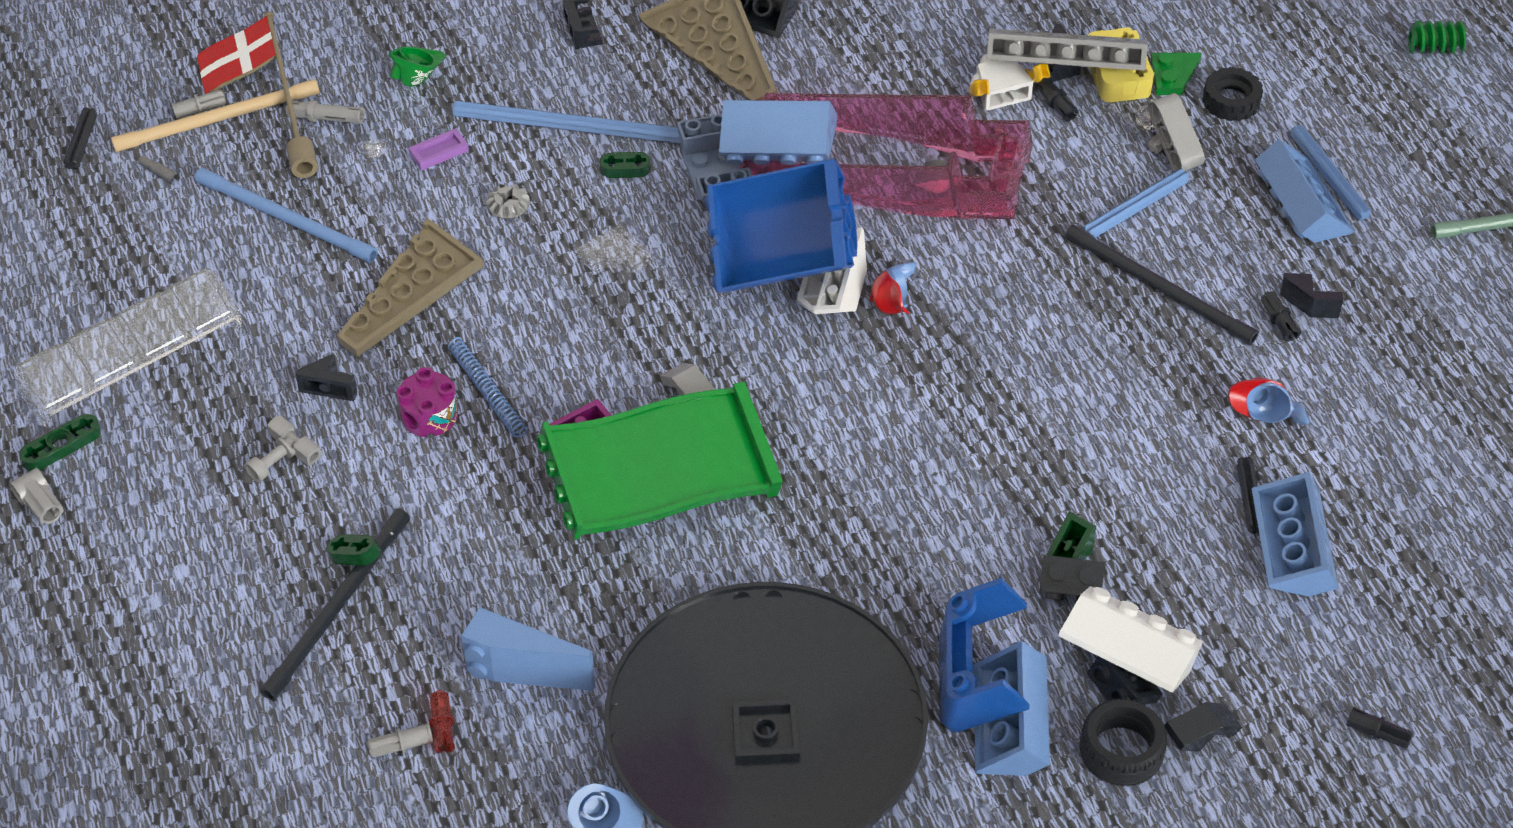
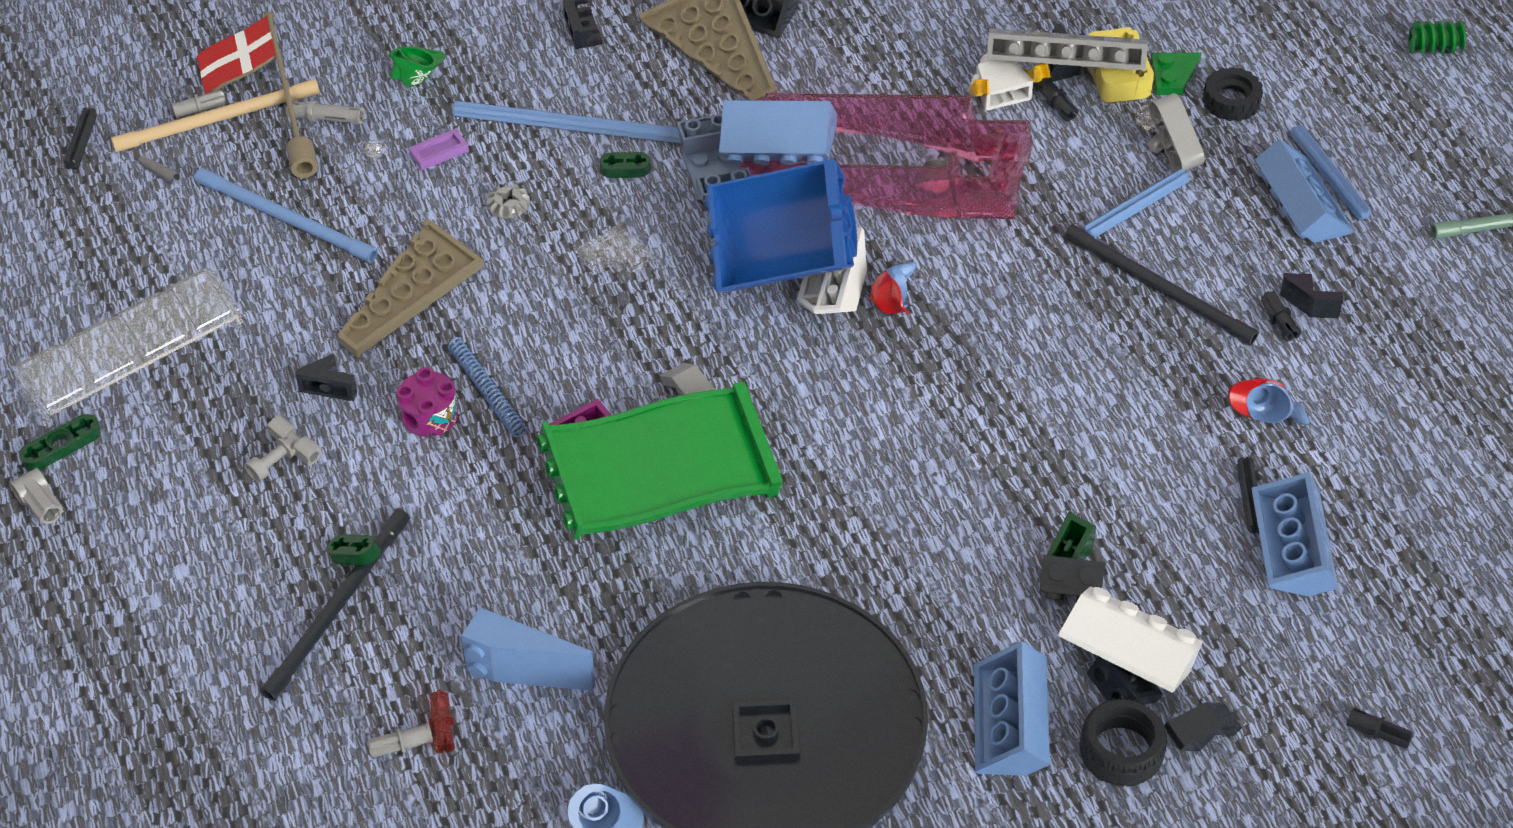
(960, 699): blue windscreen -> none

